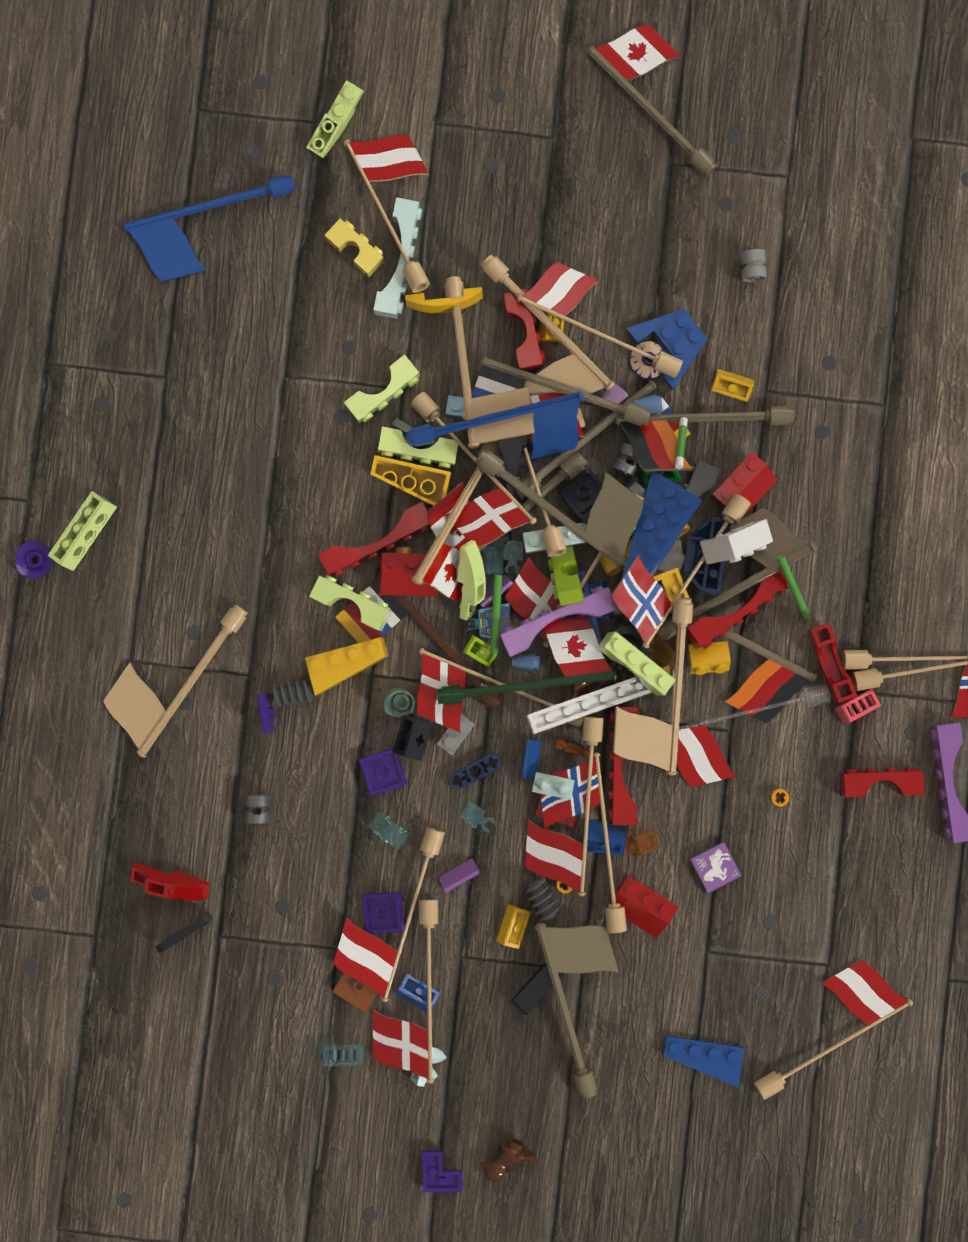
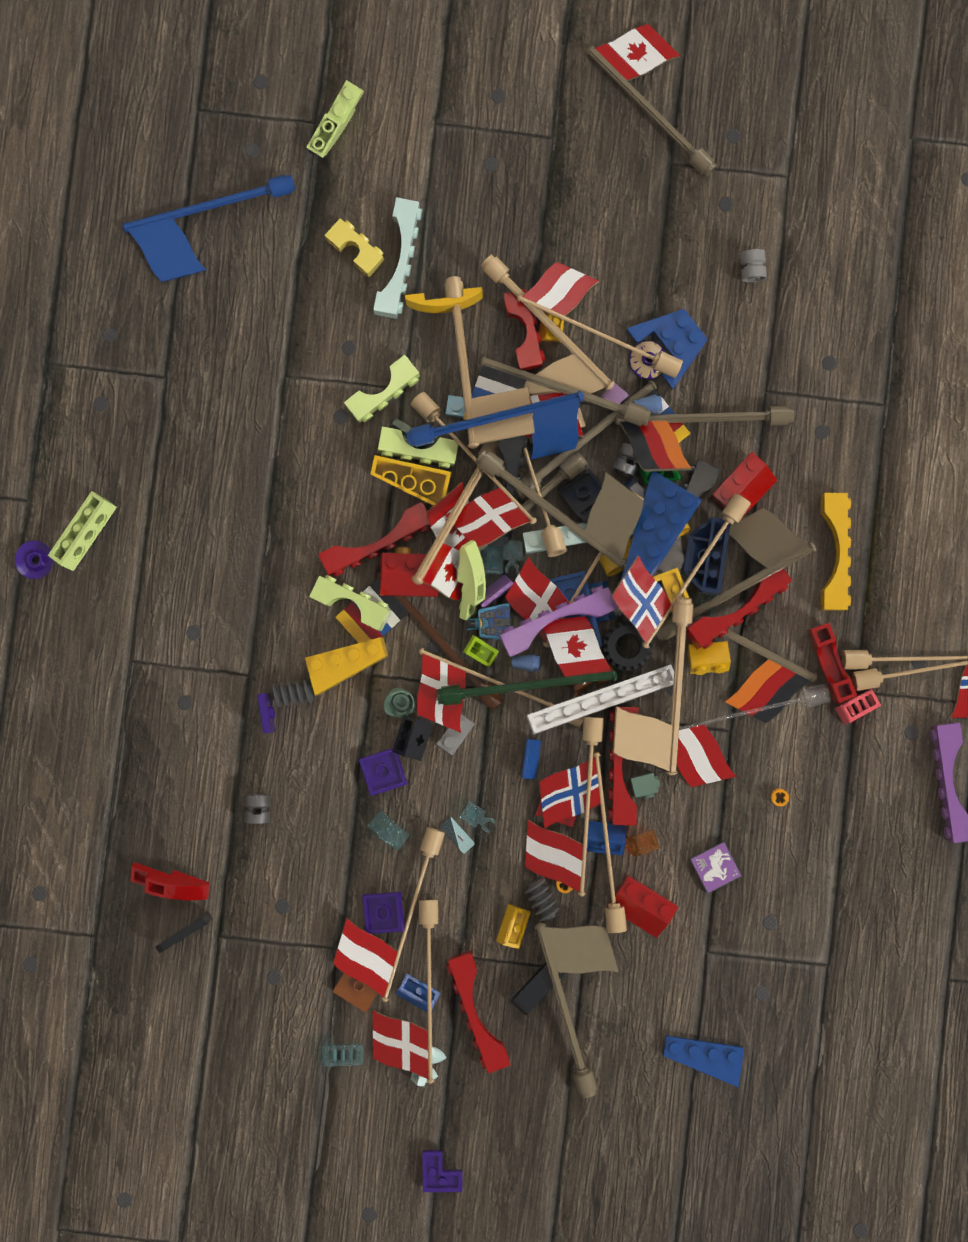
(138, 706): tan flag -> none
(386, 161): flag -> none
(457, 835): none -> clear light blue sticker
(459, 875): medium lavender slope -> none
(473, 779): dark blue beam -> none
(492, 1050): none -> red arch
(496, 614): bright green bar -> none
(510, 1154): reddish brown animal -> none
(553, 785): light aqua tile -> none
(568, 586): lime arch -> none
(572, 748): dark orange axle -> none
(644, 785): none -> sand green brick
(646, 670): yellowish green arch -> none
(662, 654): clear orange piece -> none
(681, 443): bright green bar -> none
(732, 385): yellow slope -> none
(737, 543): white wedge -> none
(793, 586): bright green bar -> none
(835, 512): none -> yellow arch
(857, 783): red arch -> none
(865, 996): flag -> none

